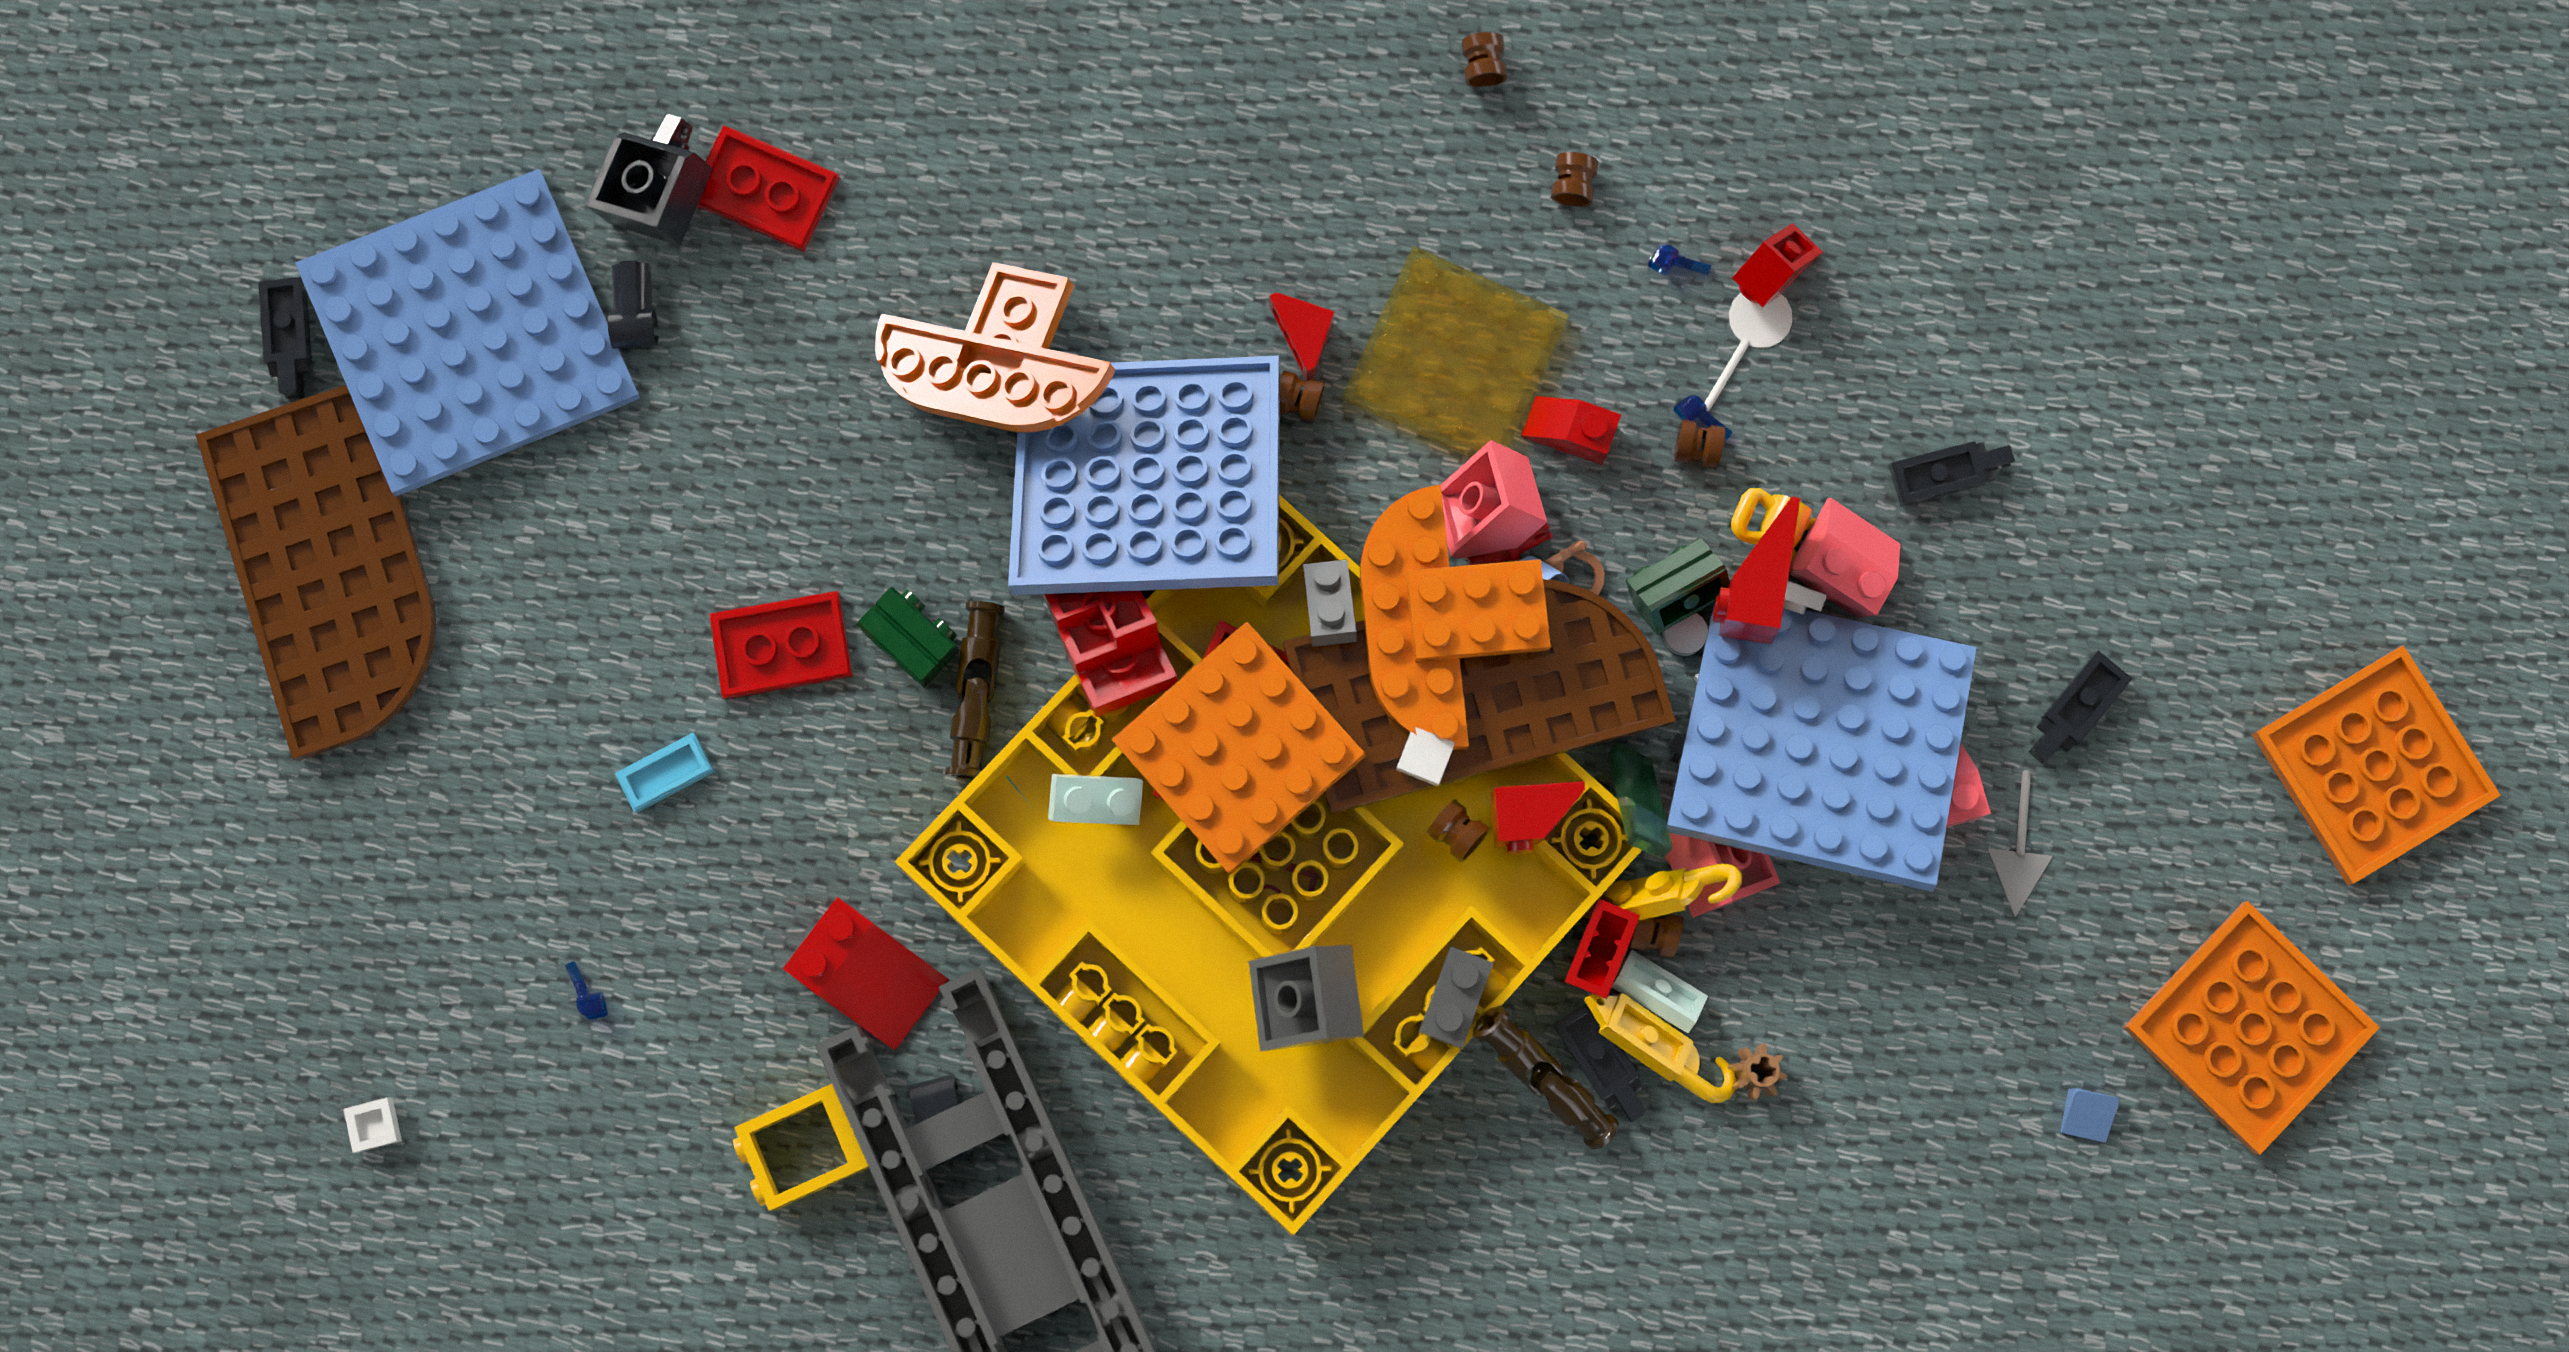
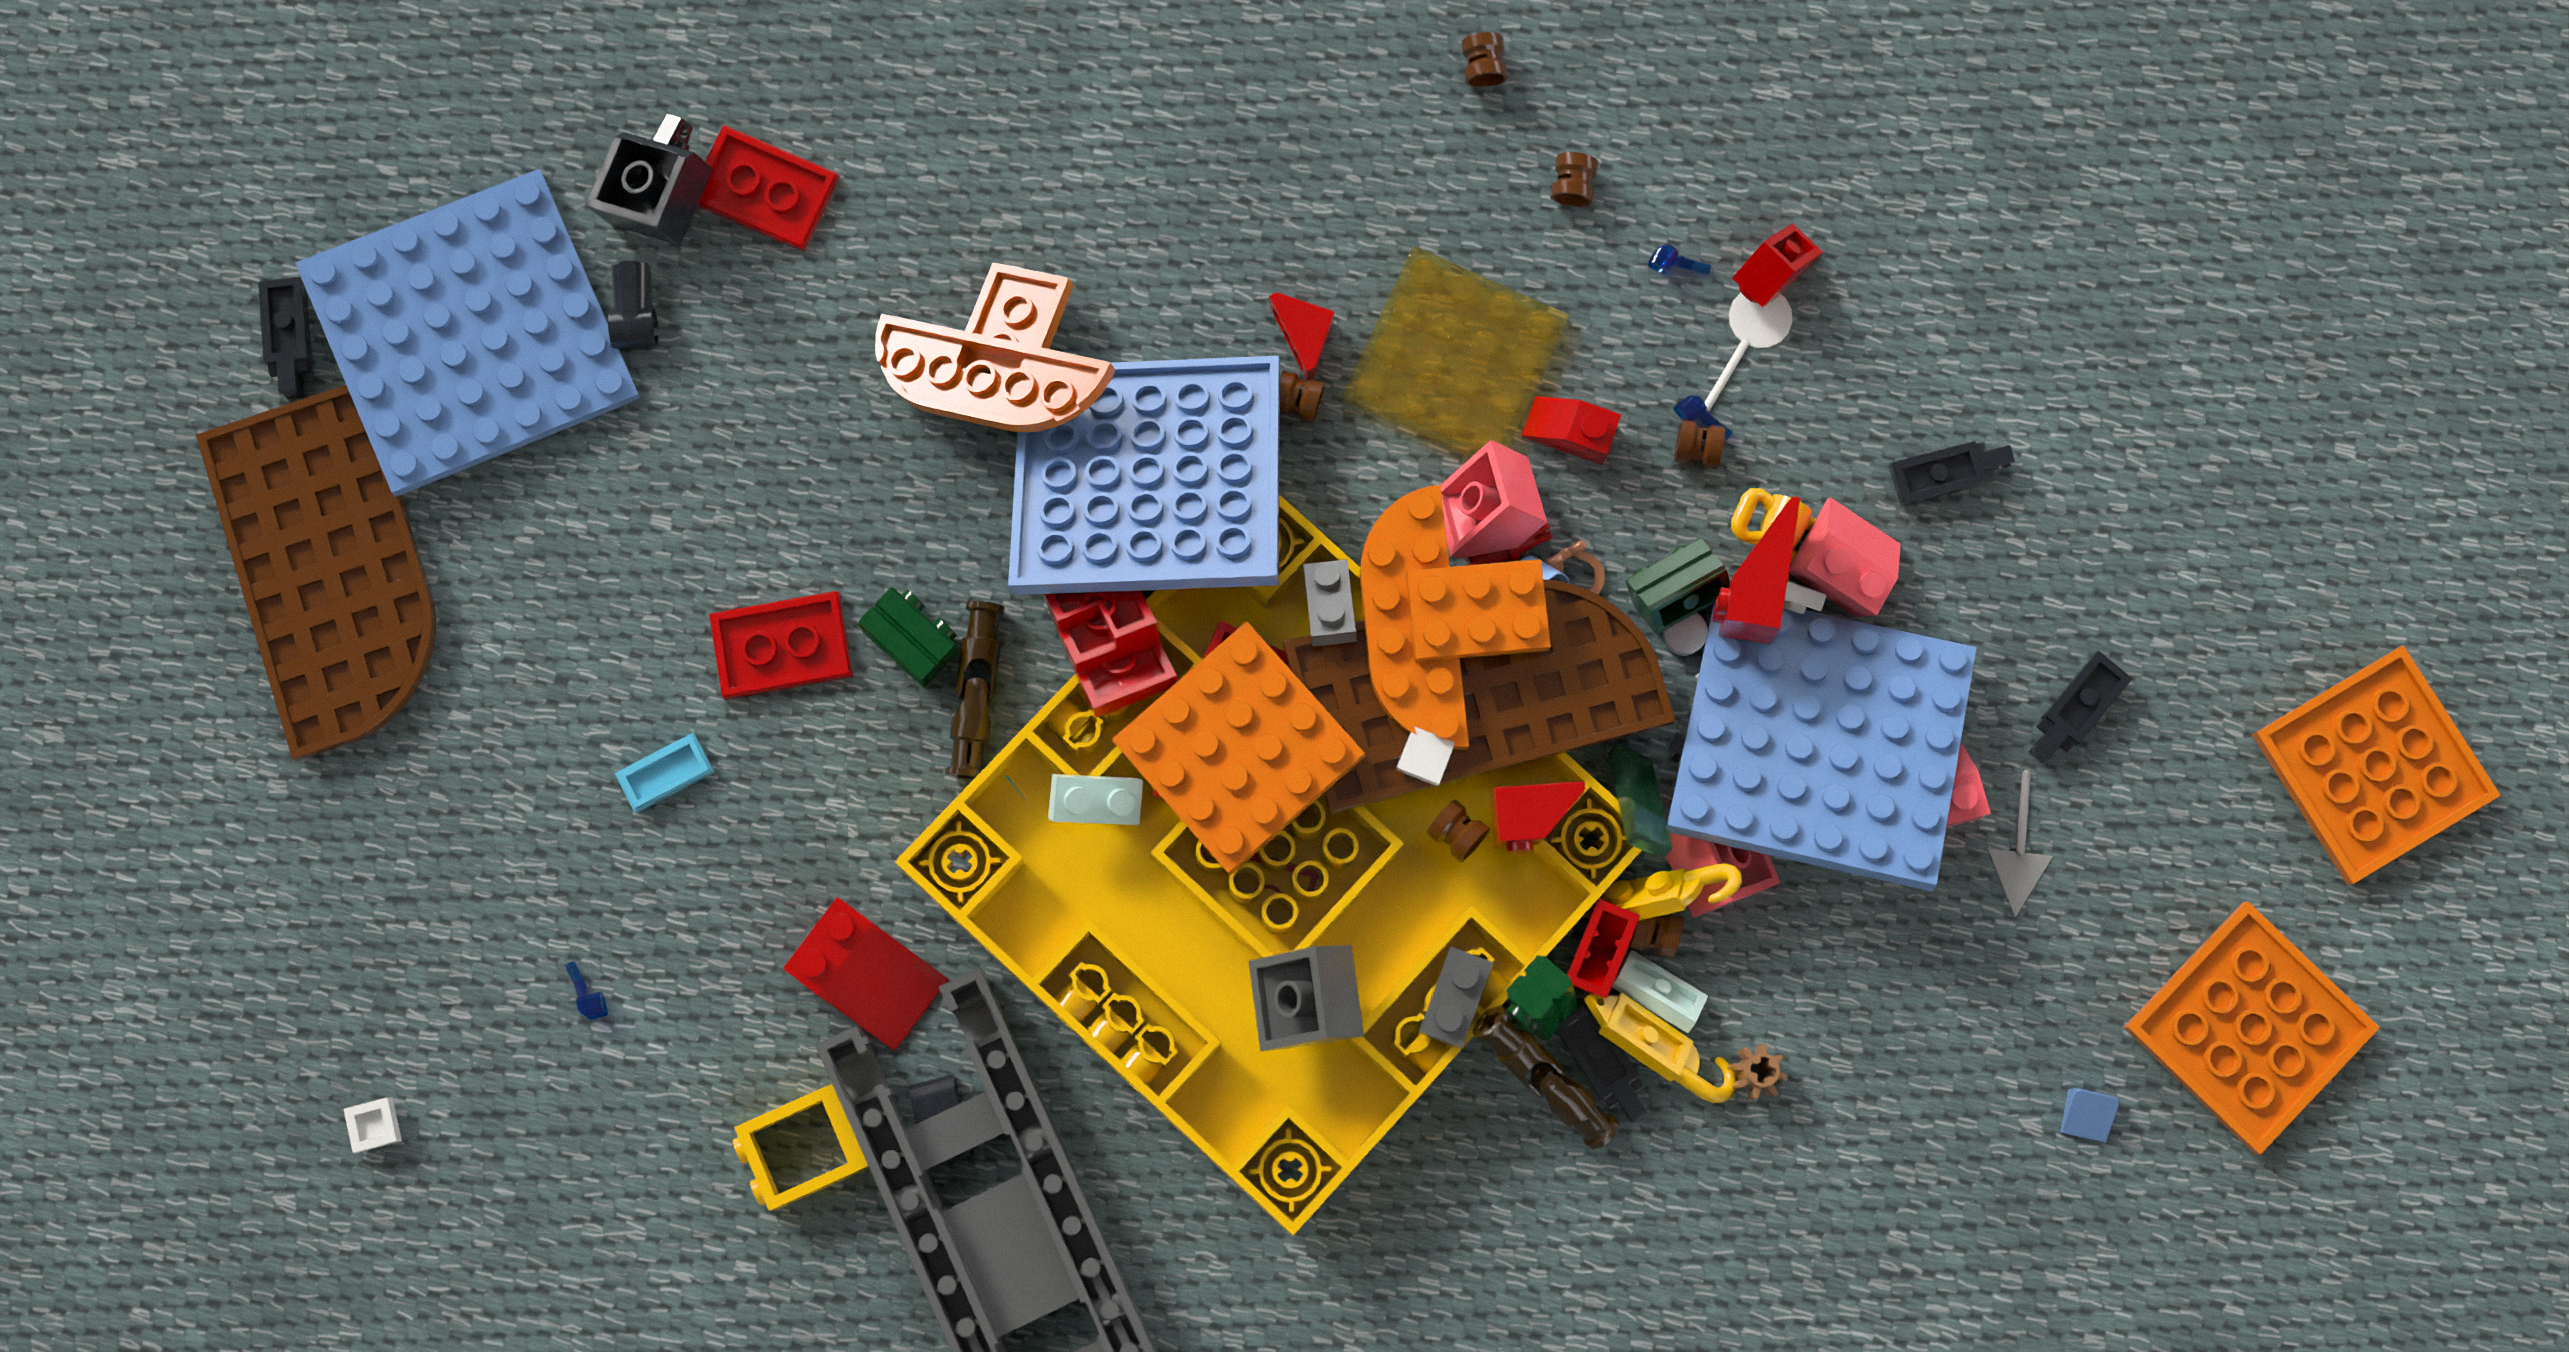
(1541, 998): none -> dark green brick

